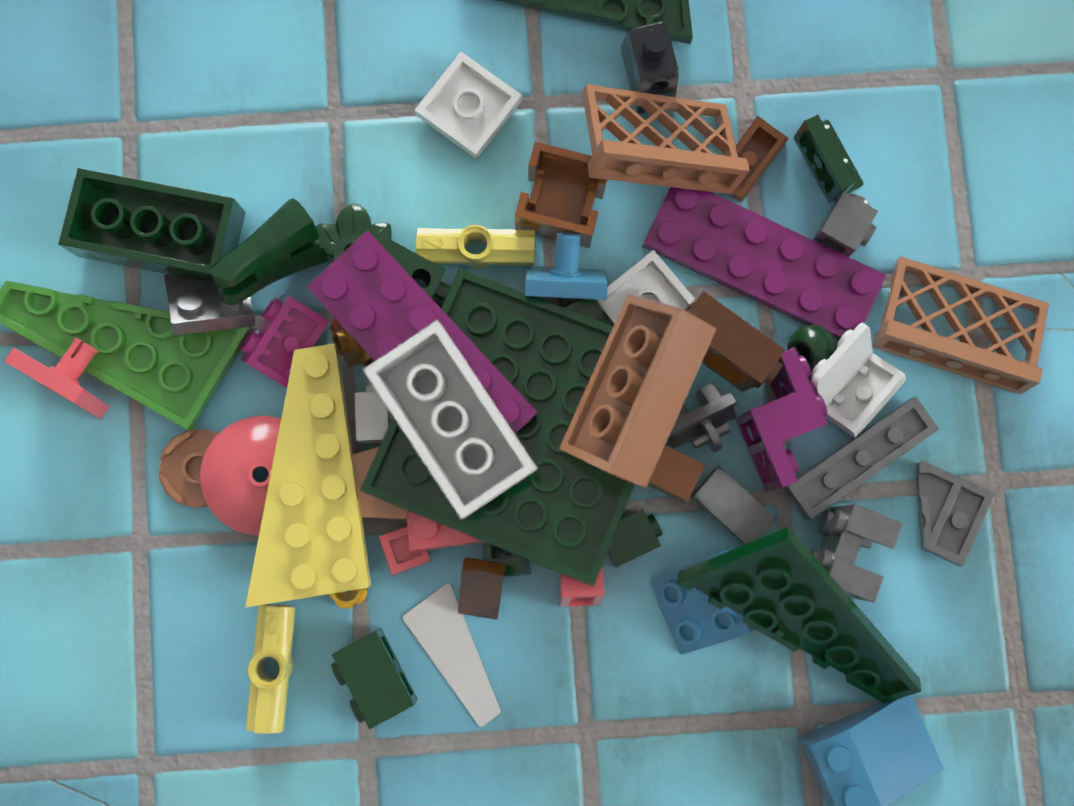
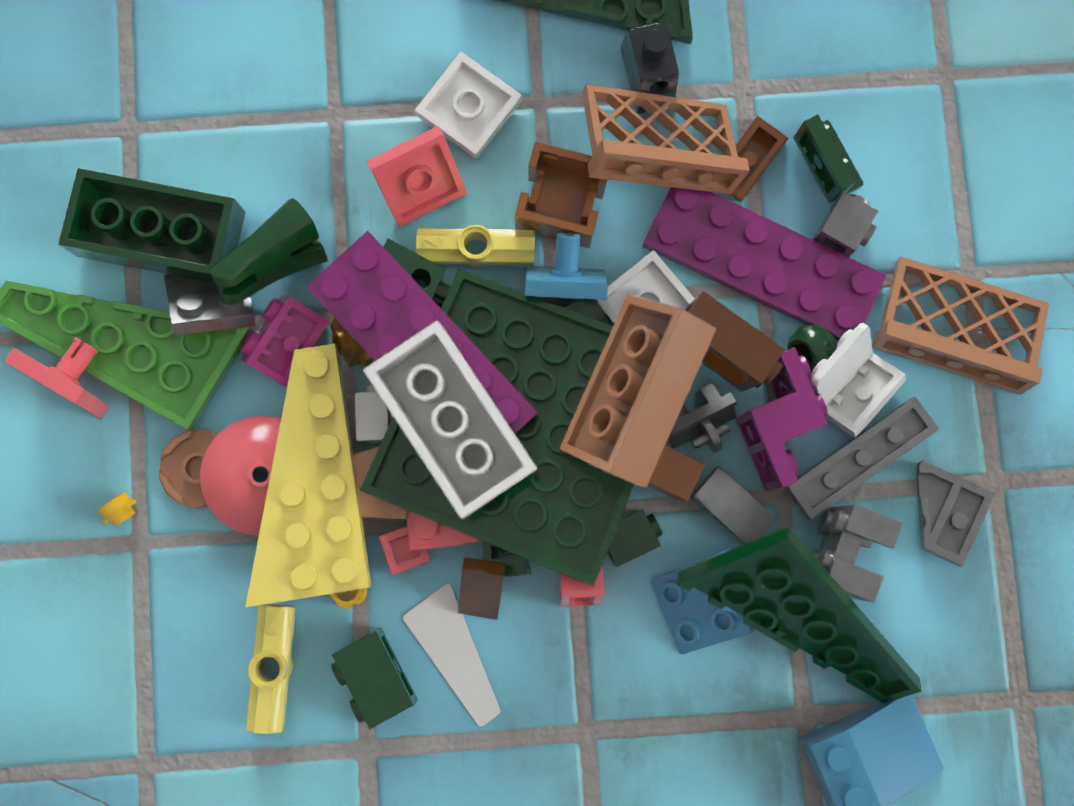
(117, 509): none -> yellow plate
(349, 227): dark green plate -> none
(417, 176): none -> coral tile

